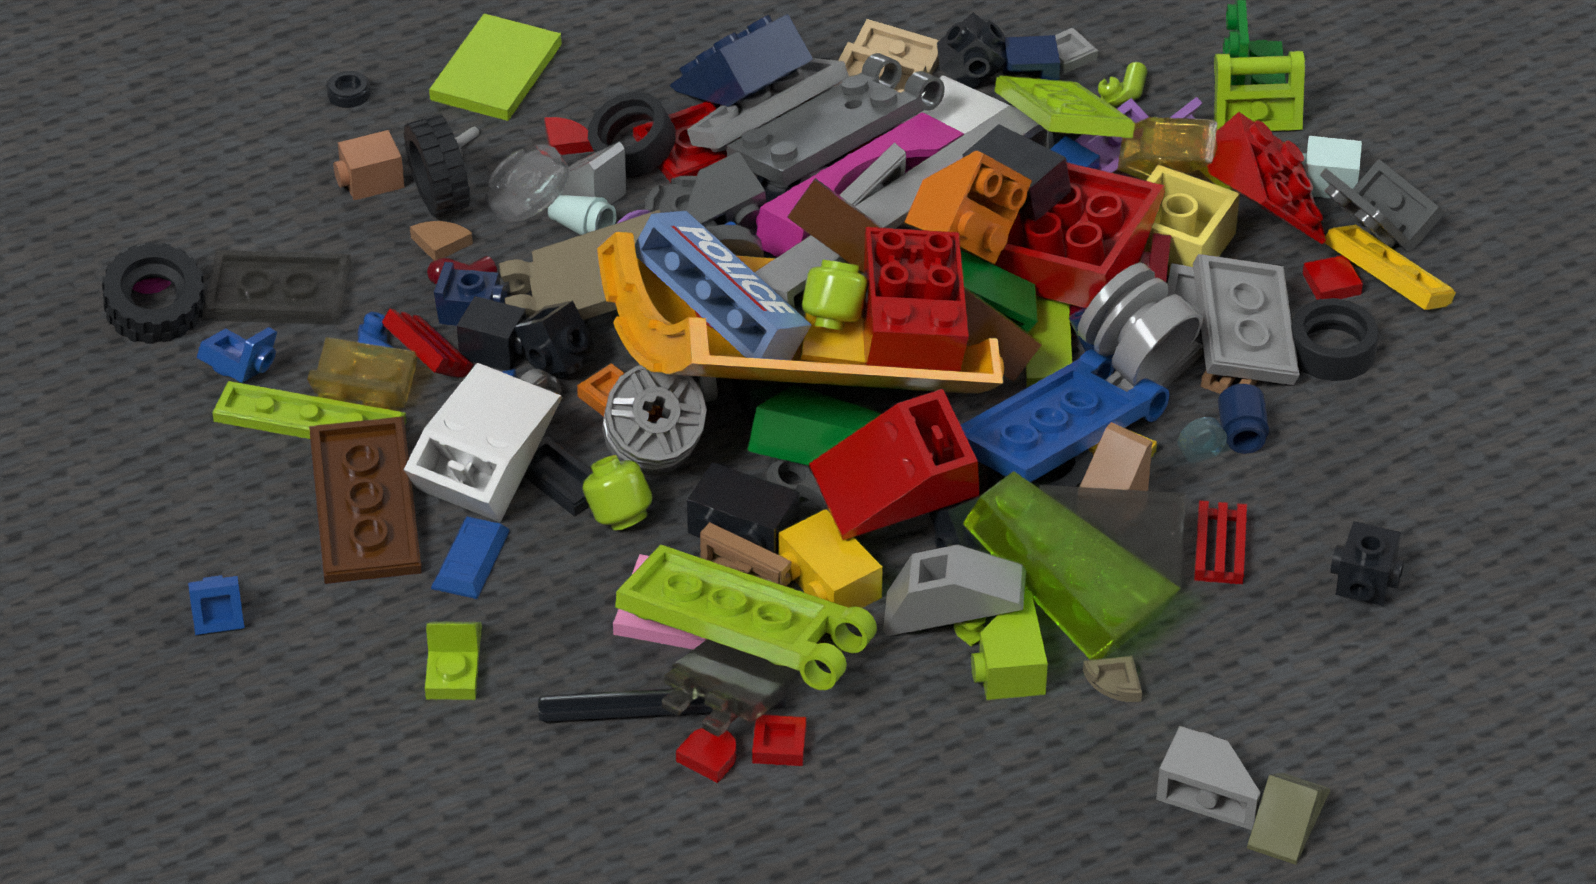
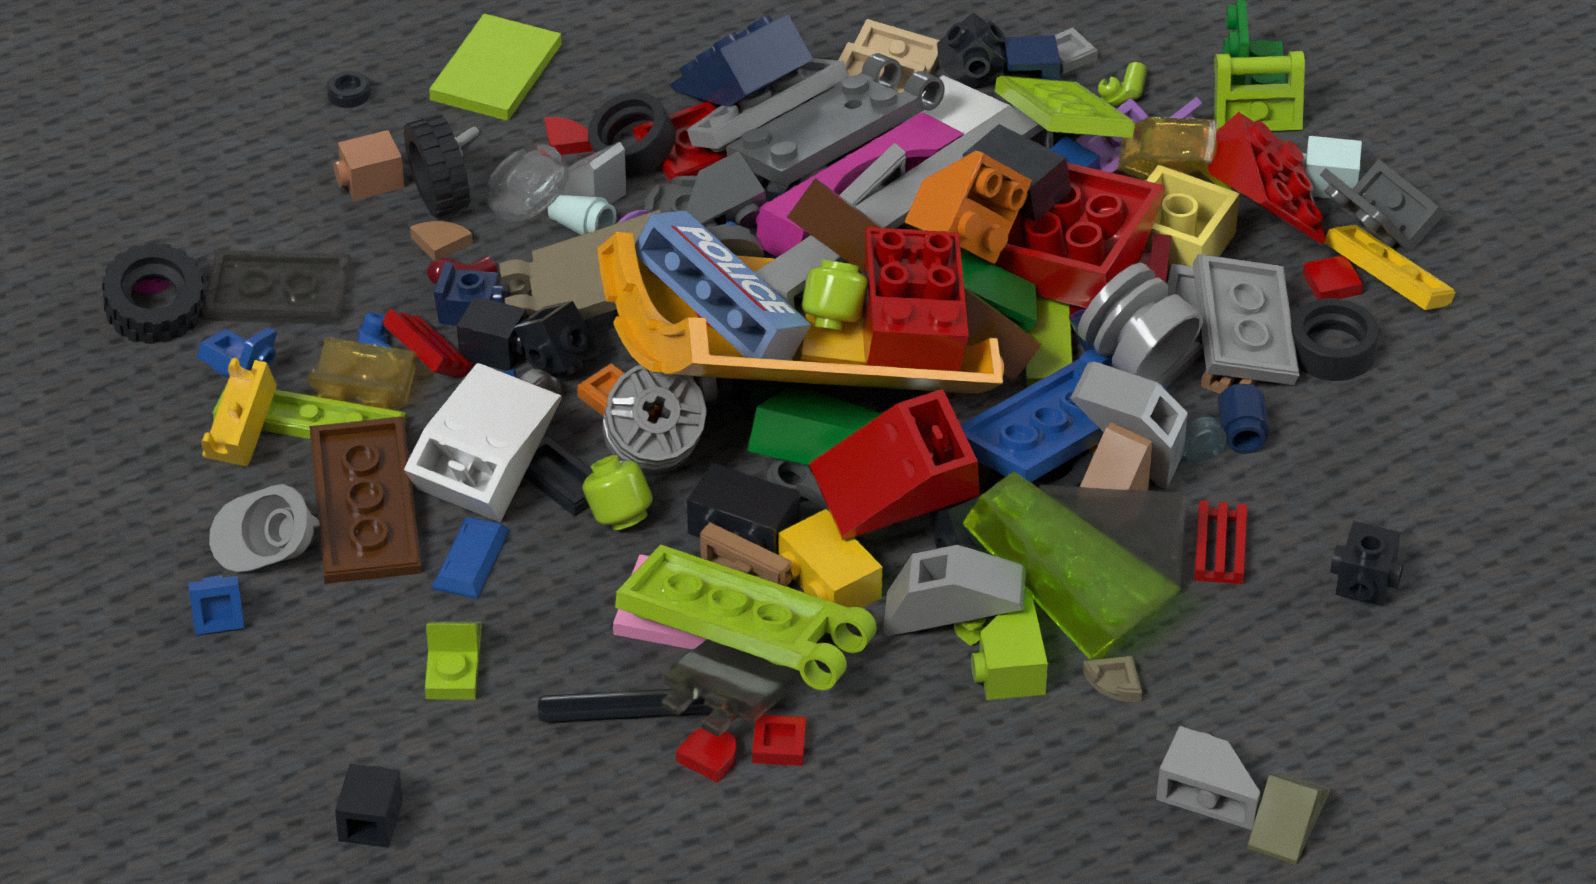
(240, 414): none -> yellow hinge
(262, 529): none -> light grey piece
(369, 805): none -> black brick
(1138, 406): none -> light grey slope

